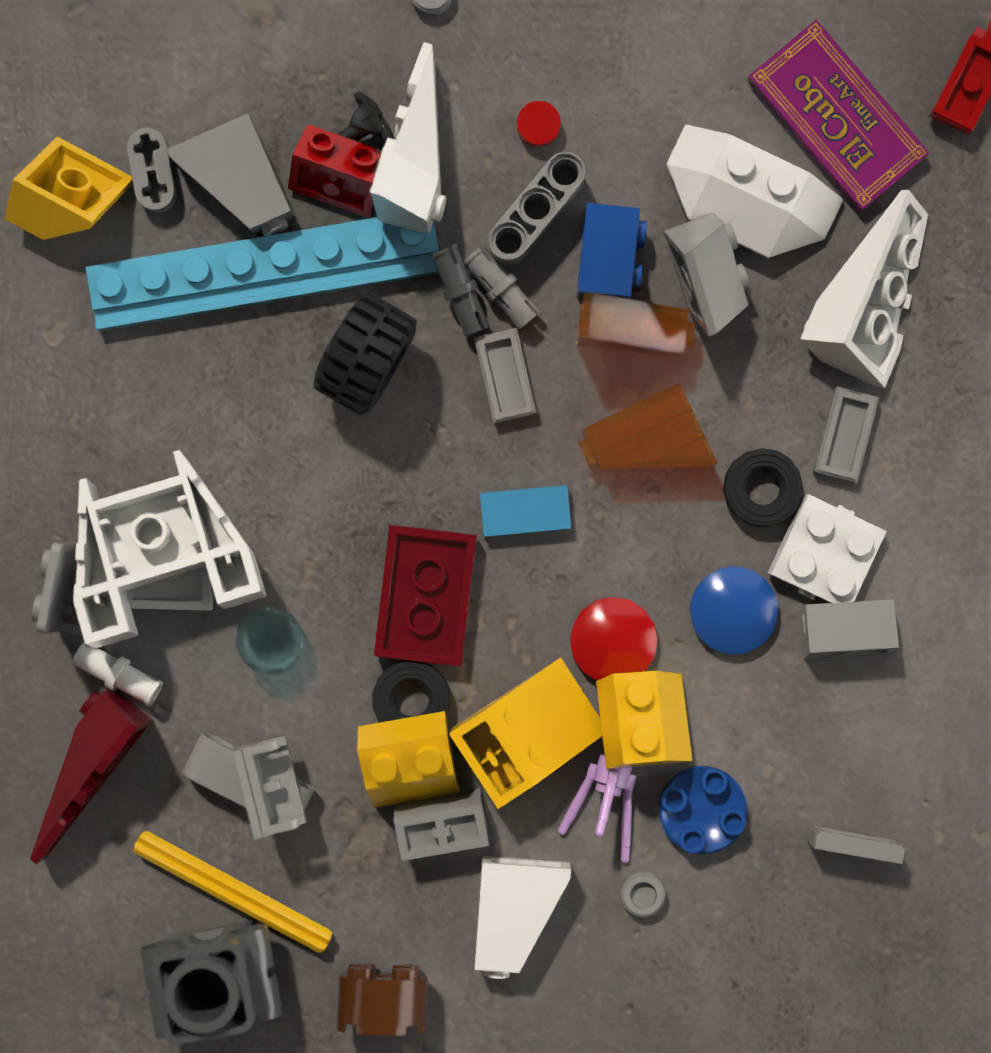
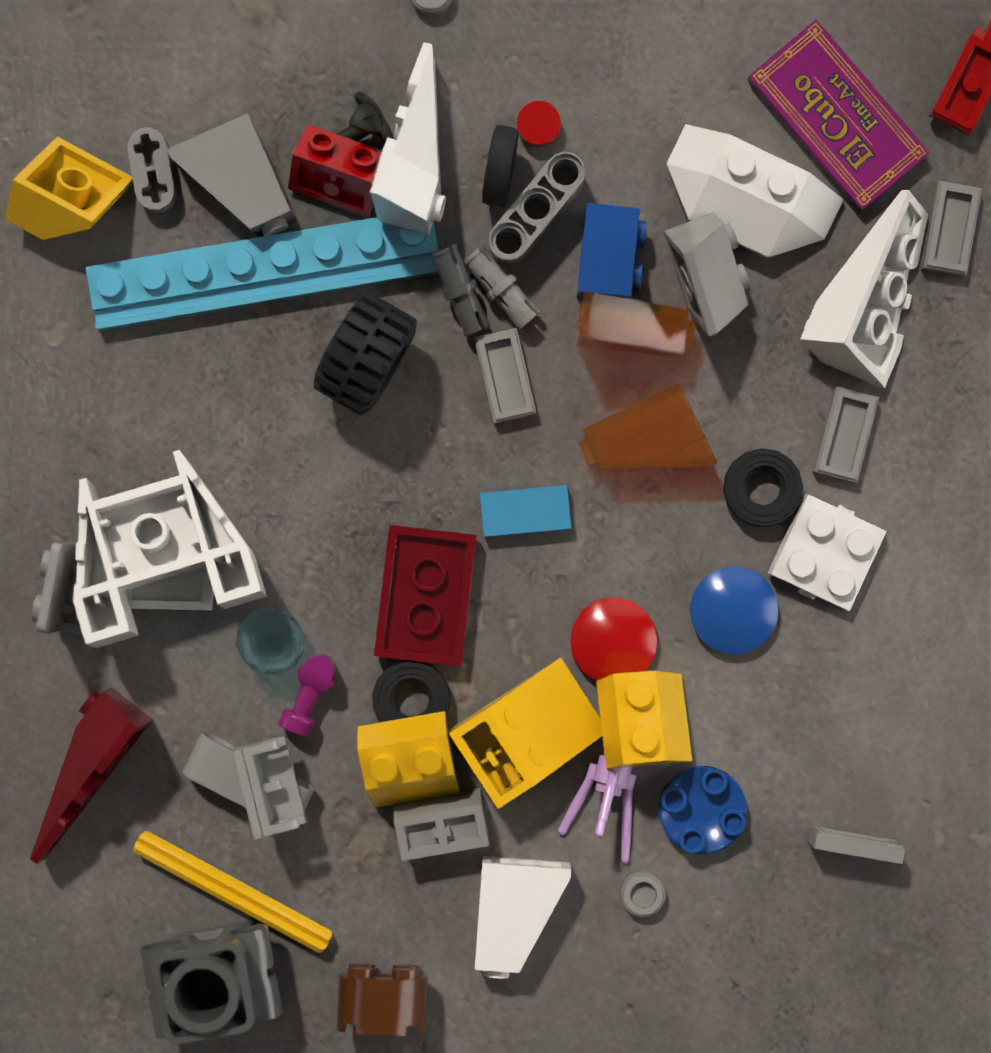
(117, 673): white pin -> none
(315, 678): none -> magenta leg
(500, 165): none -> black tyre
(849, 629): light grey hinge -> none
(951, 228): none -> light grey tile

